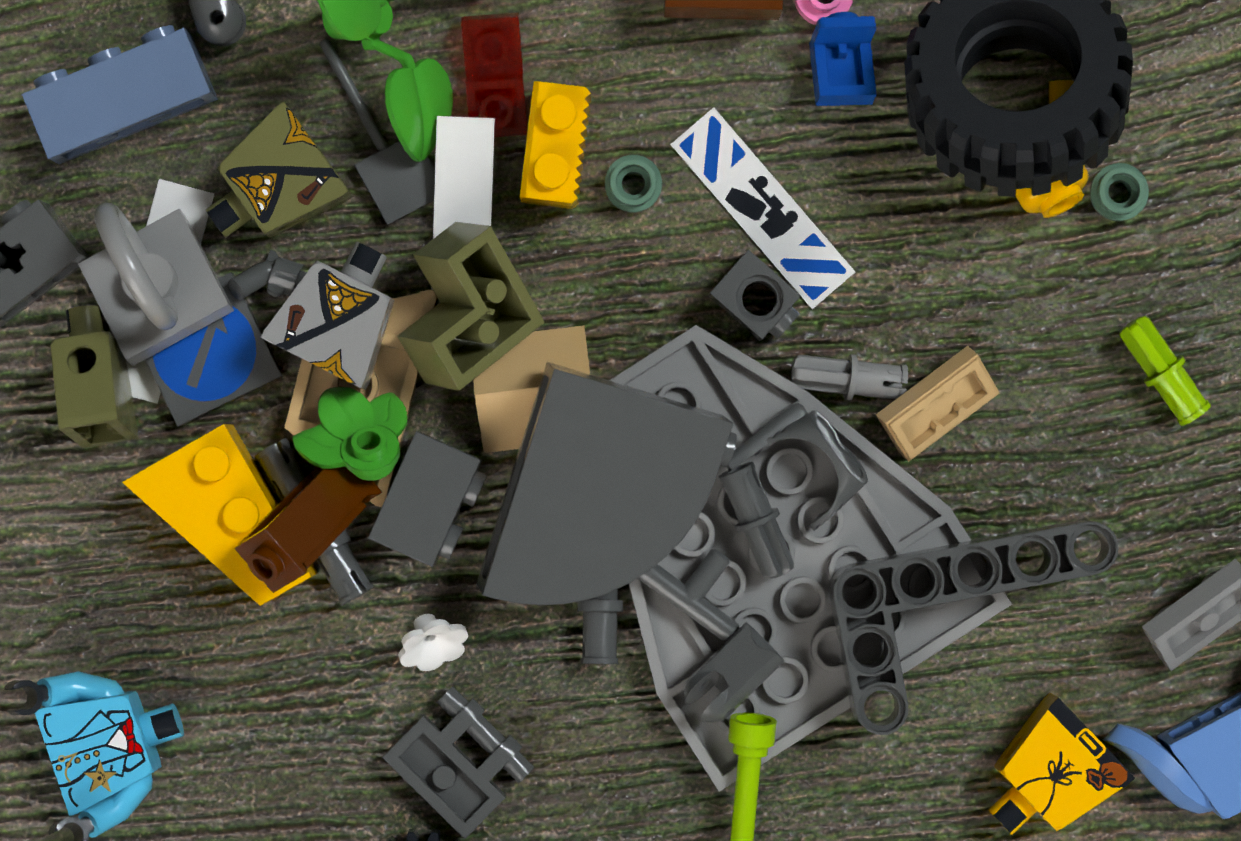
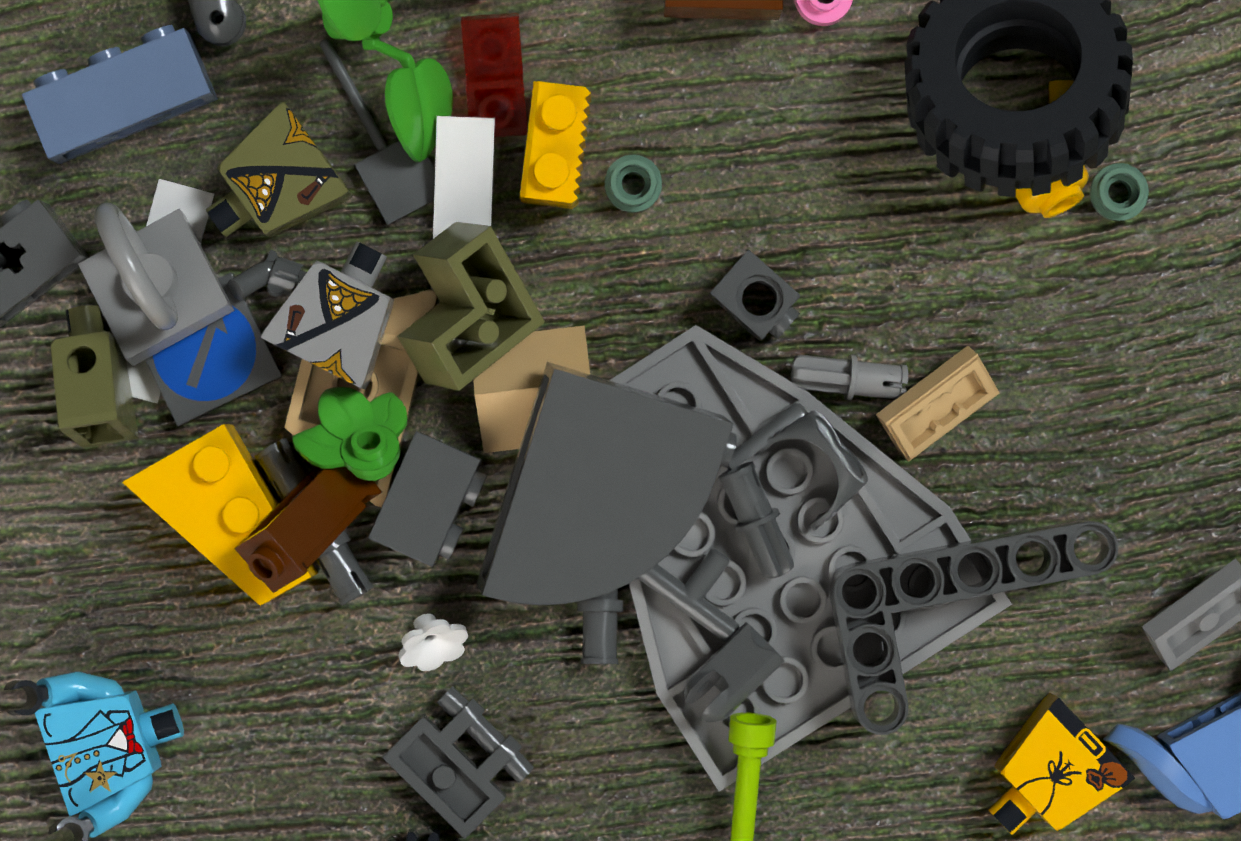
(762, 208): white sticker -> none
(843, 60): blue bracket -> none
(1164, 370): lime axle -> none

